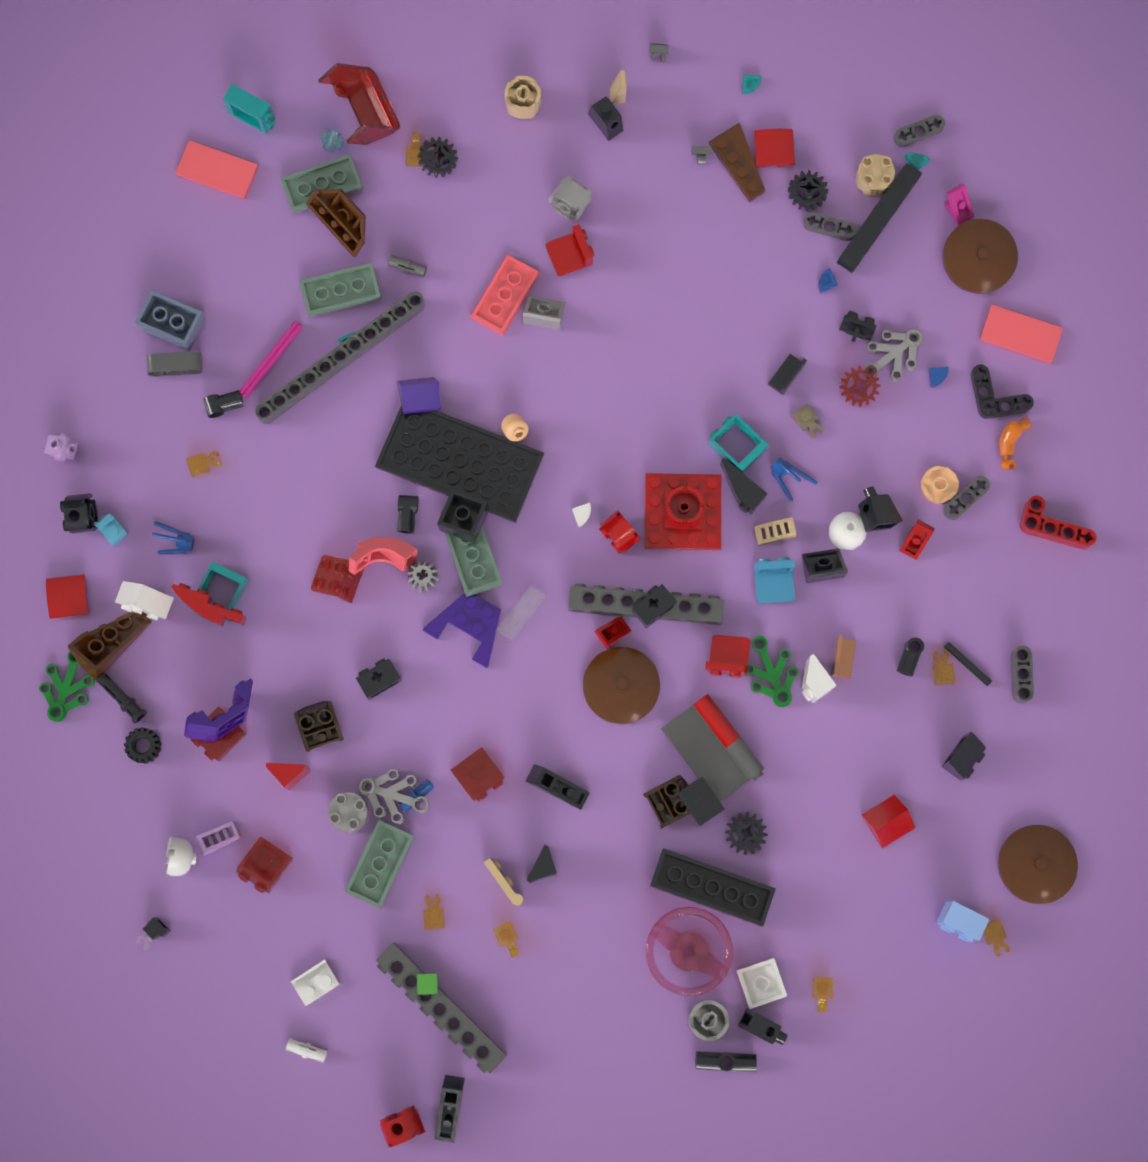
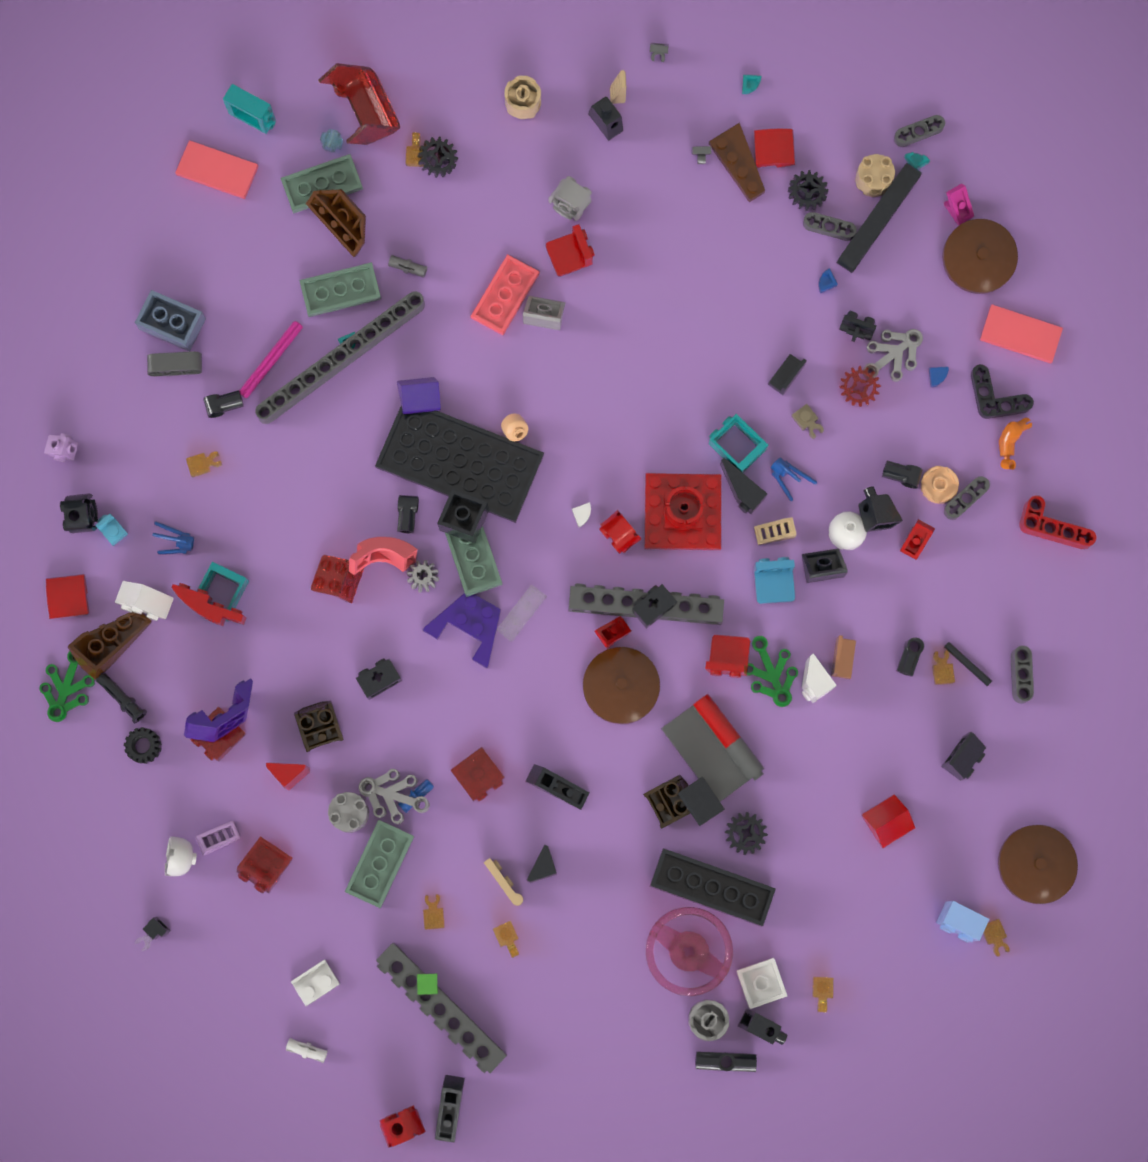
(907, 475): none -> black piece

